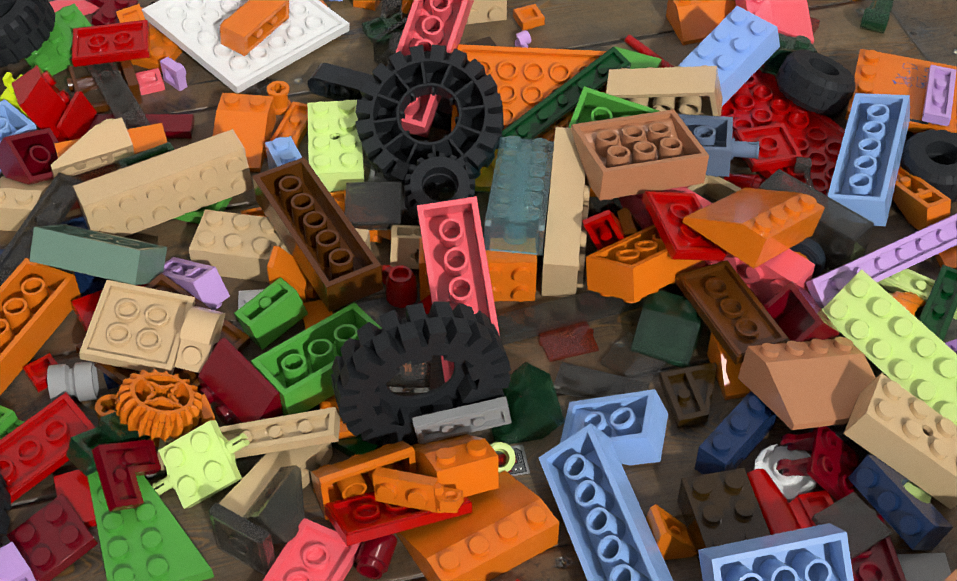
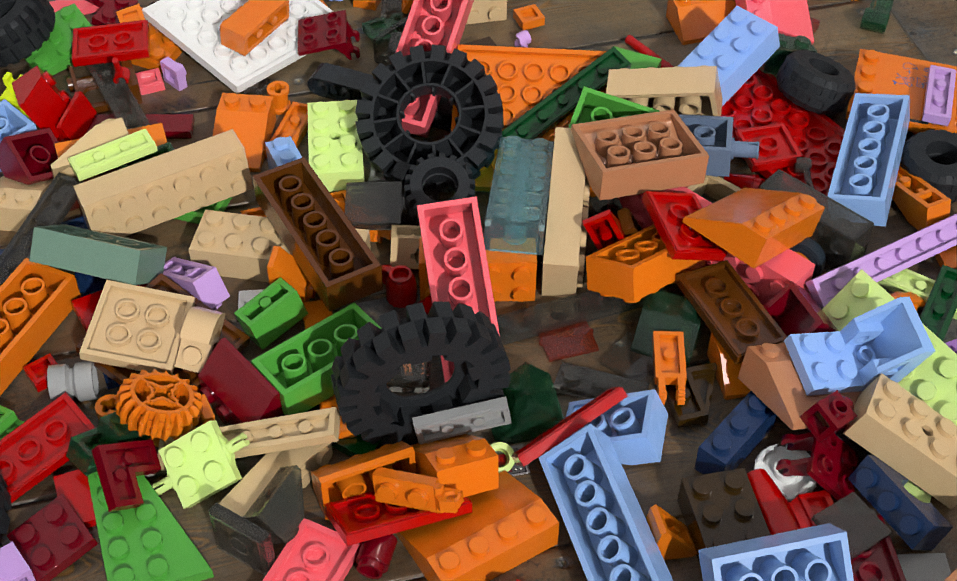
(112, 154): none -> yellowish green tile
(120, 72): none -> red hand
(327, 33): none -> dark red plate
(568, 426): none -> red tile
(669, 363): none -> orange hinge
(835, 409): none -> dark red brick
(848, 360): none -> light blue bracket

